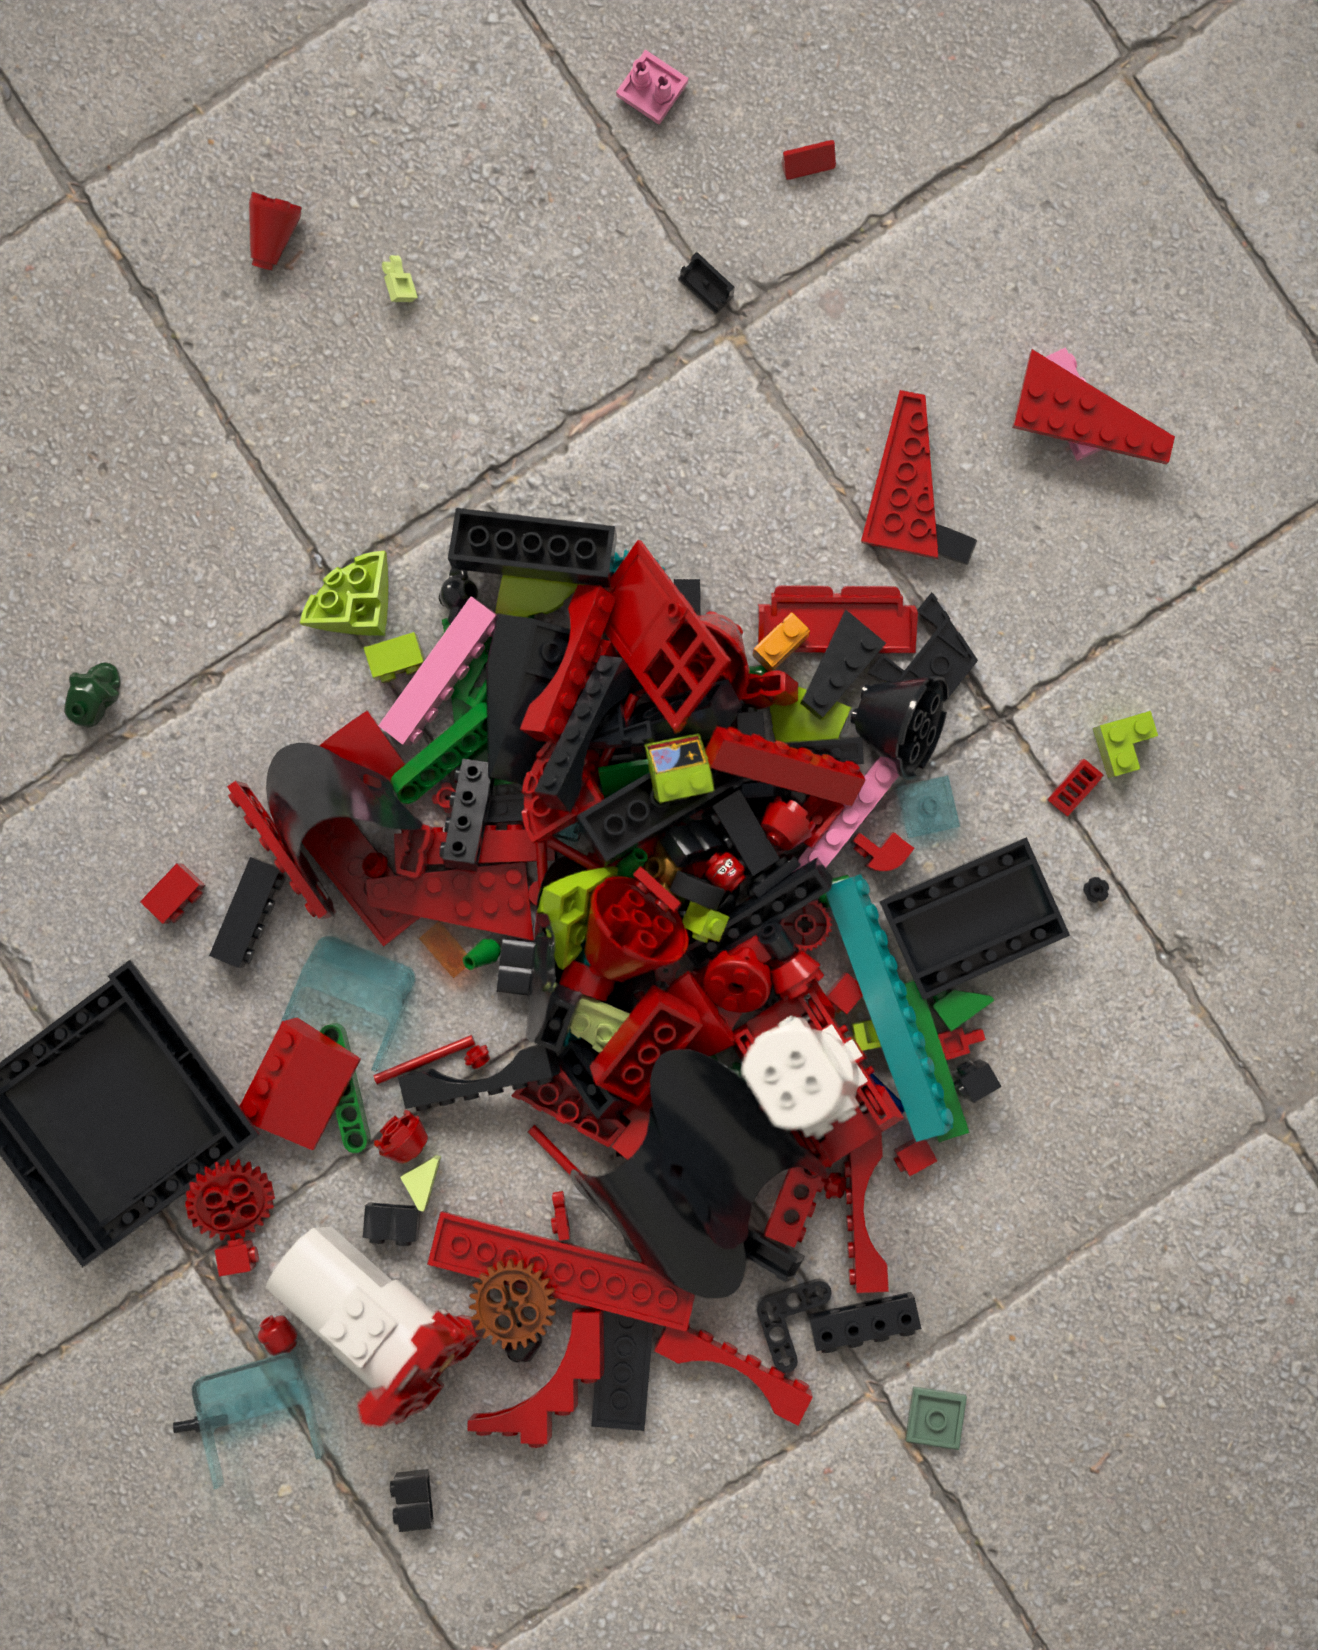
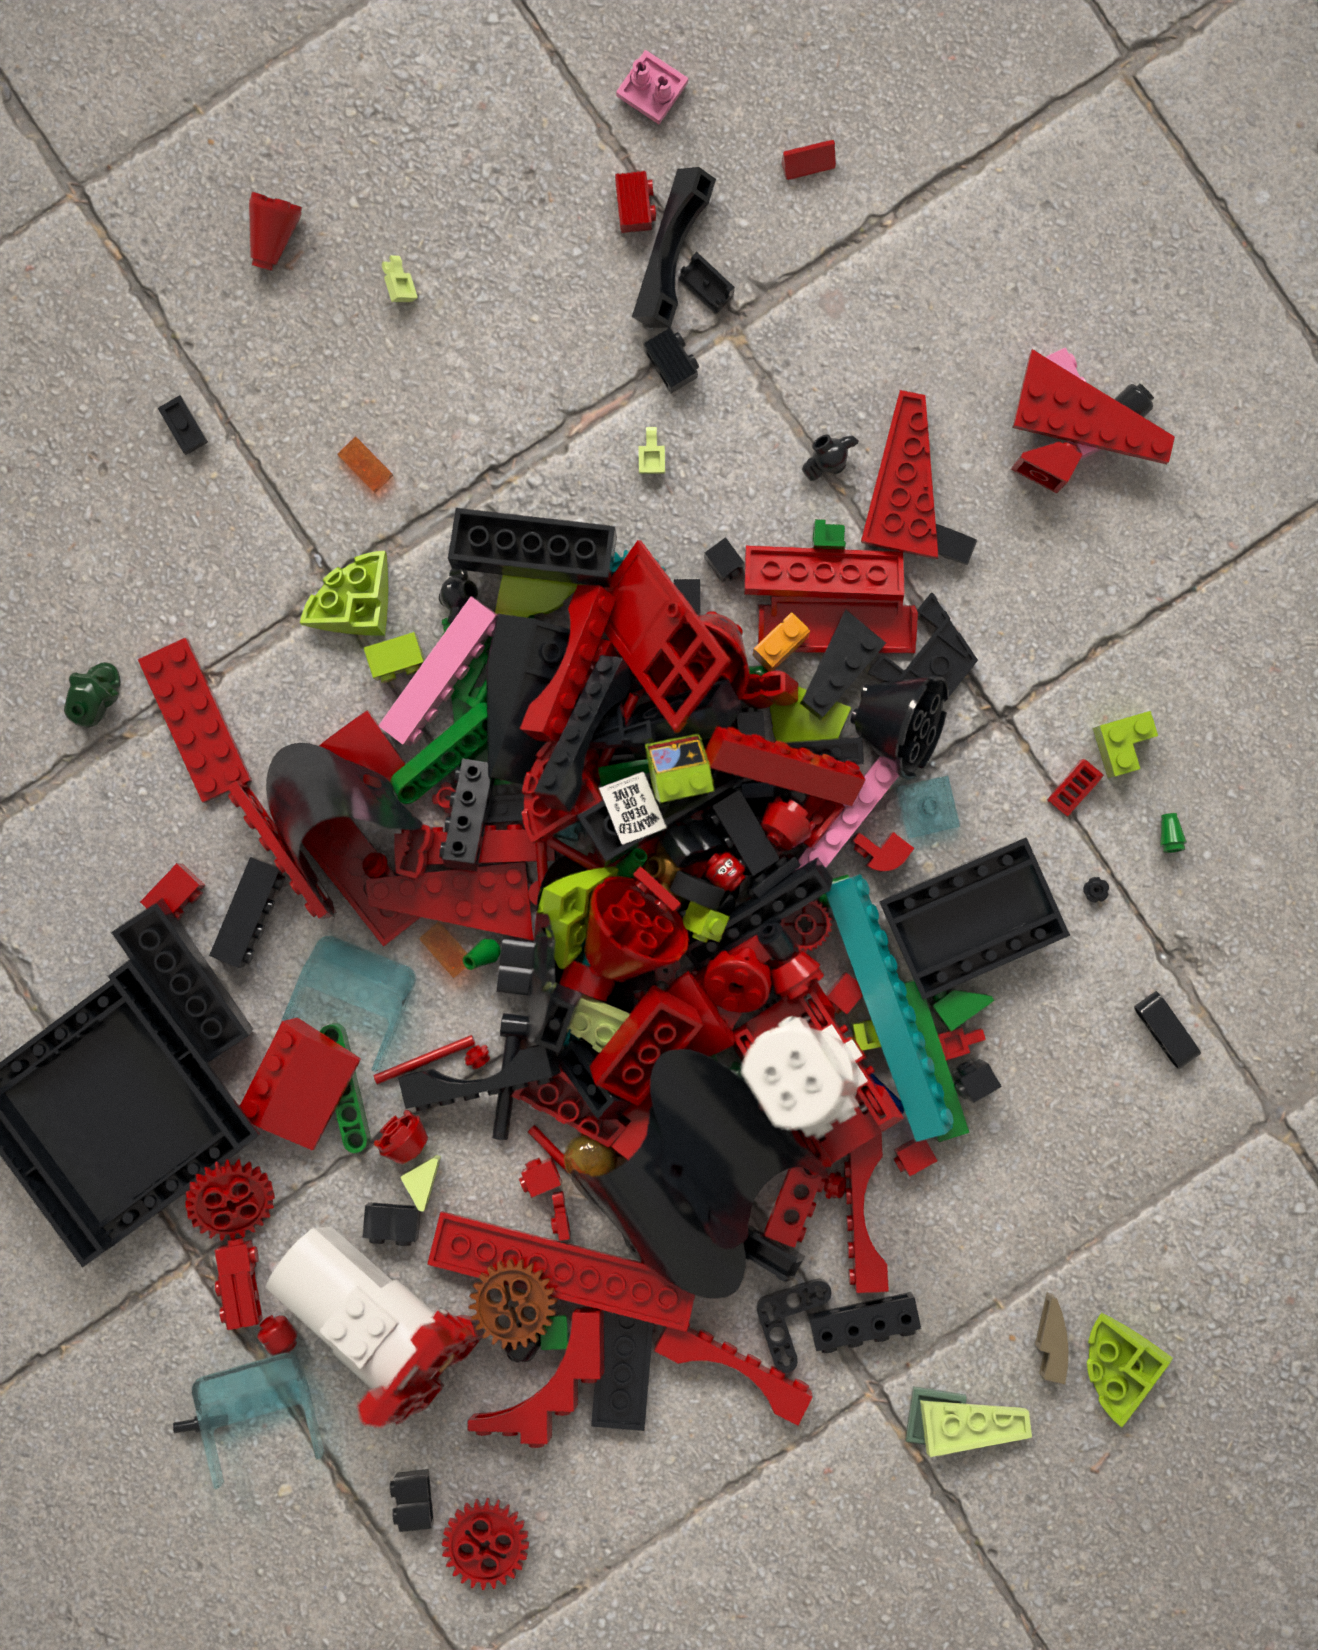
(182, 425): none -> black plate
(183, 979): none -> black brick
(194, 719): none -> red plate
(239, 1300): none -> red brick
(365, 464): none -> clear orange plate
(471, 1563): none -> red gear
(513, 1029): none -> black piece
(540, 1176): none -> red brick
(557, 1334): none -> green panel
(589, 1156): none -> clear yellow cylinder
(632, 808): none -> white sticker
(633, 201): none -> red brick
(651, 456): none -> yellowish green plate
(671, 360): none -> black brick
(686, 201): none -> black arch
(724, 560): none -> black brick
(824, 573): none -> red plate
(828, 456): none -> black piece
(828, 535): none -> green panel
(971, 1426): none -> yellowish green wing
(1049, 465): none -> red slope
(1053, 1341): none -> dark tan slope
(1122, 1367): none -> lime brick
(1137, 399): none -> black head
(1167, 1030): none -> black beam
(1172, 835): none -> green cone

